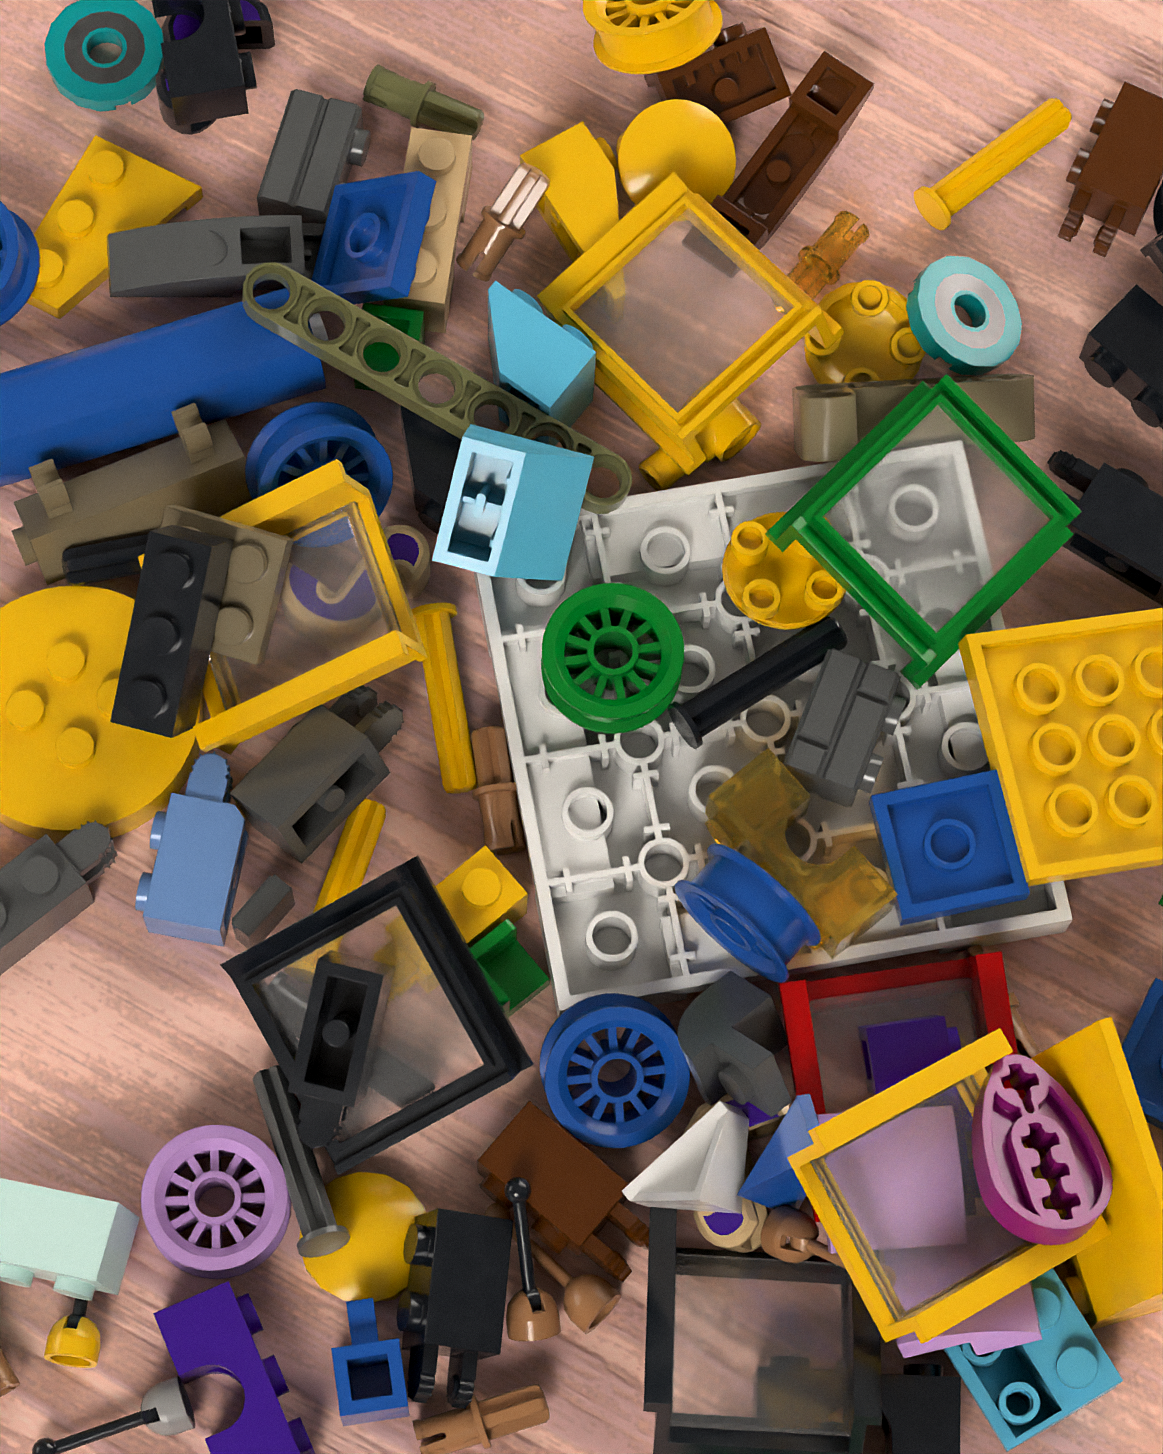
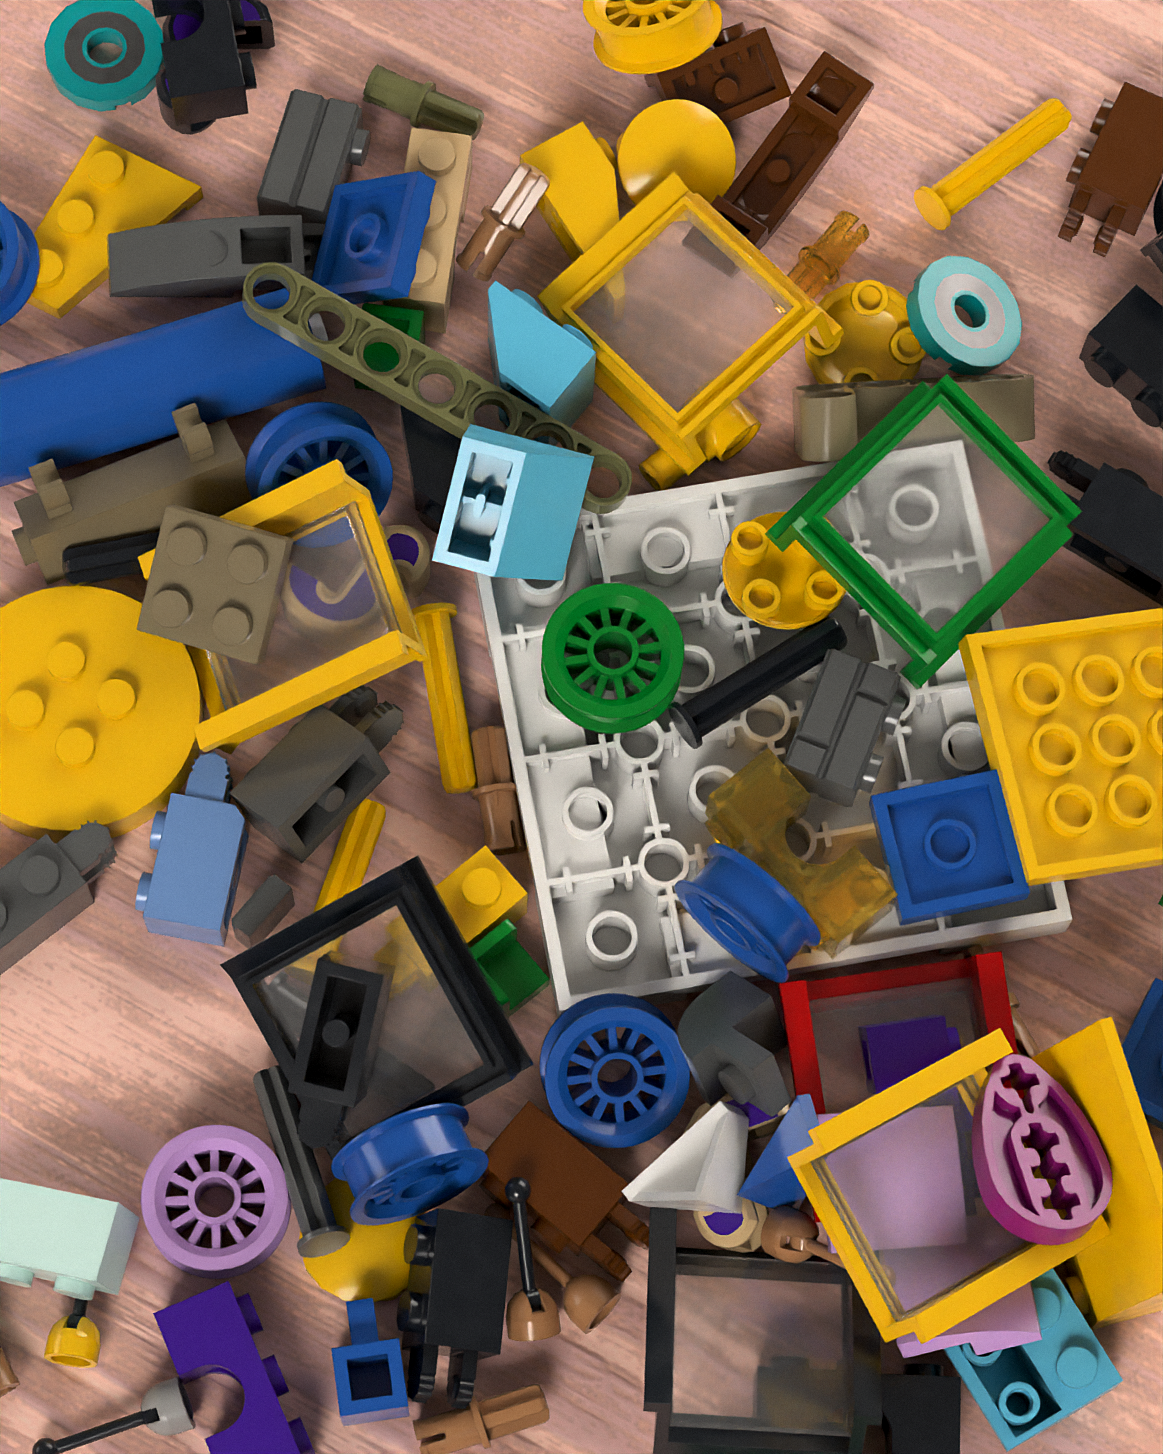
(171, 630): black brick -> none
(409, 1164): none -> blue wheel

